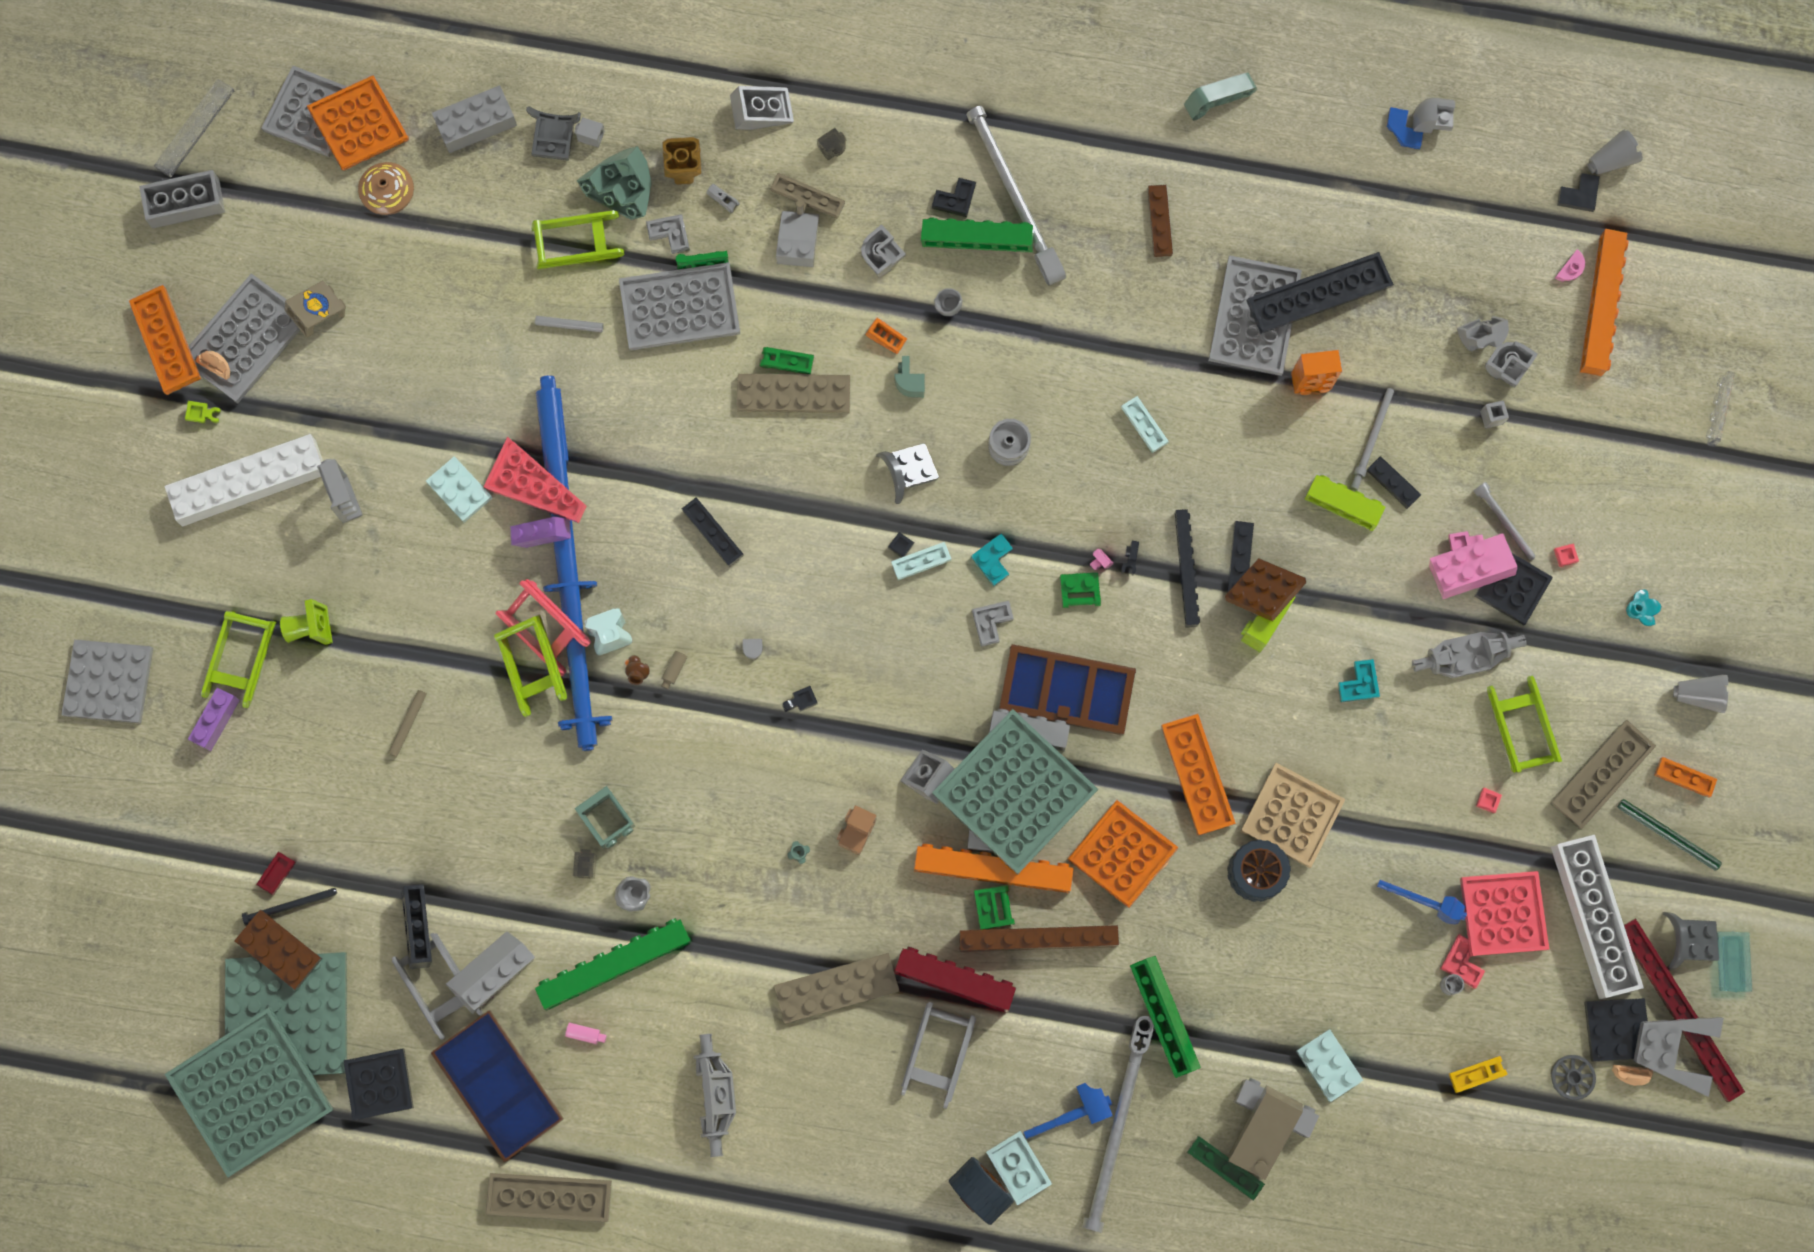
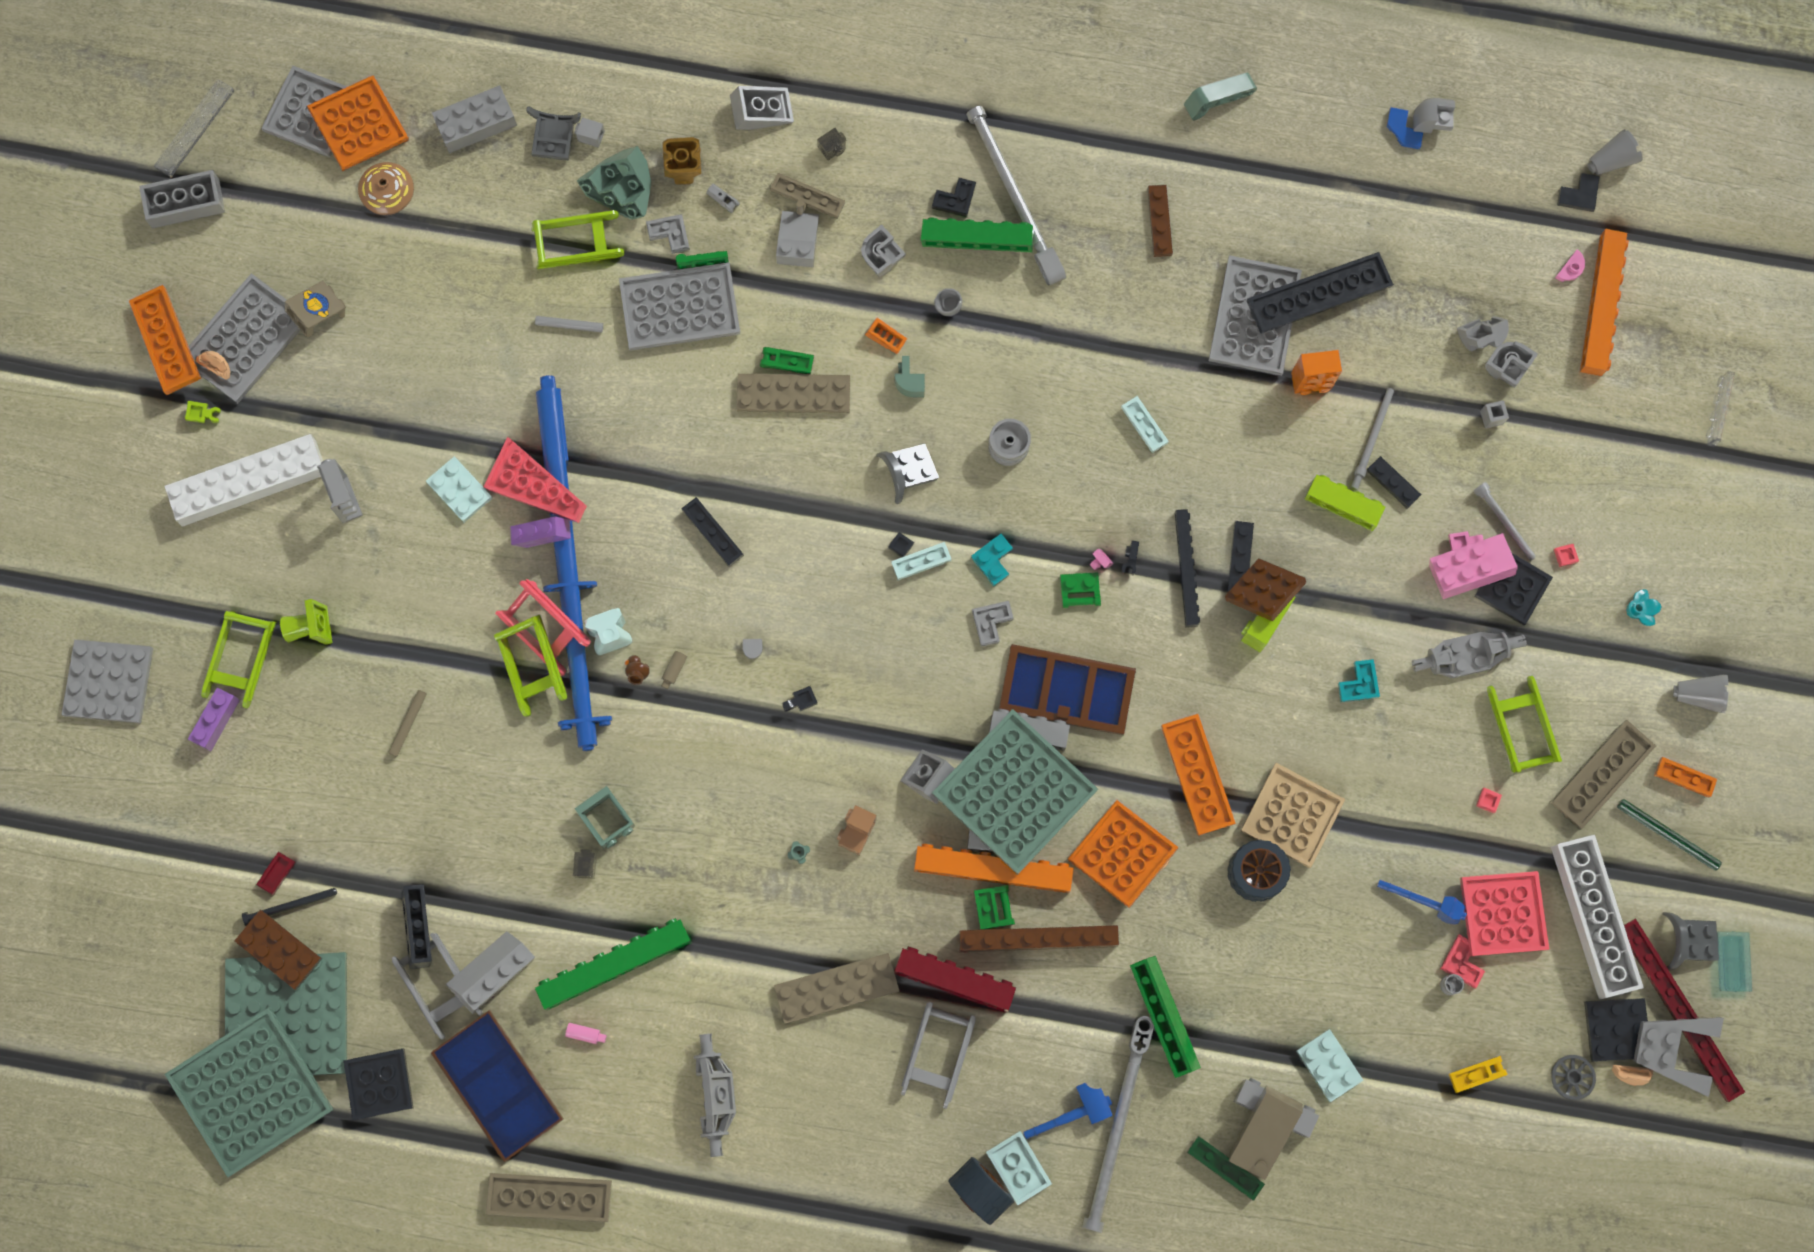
(632, 894): light grey hair -> none

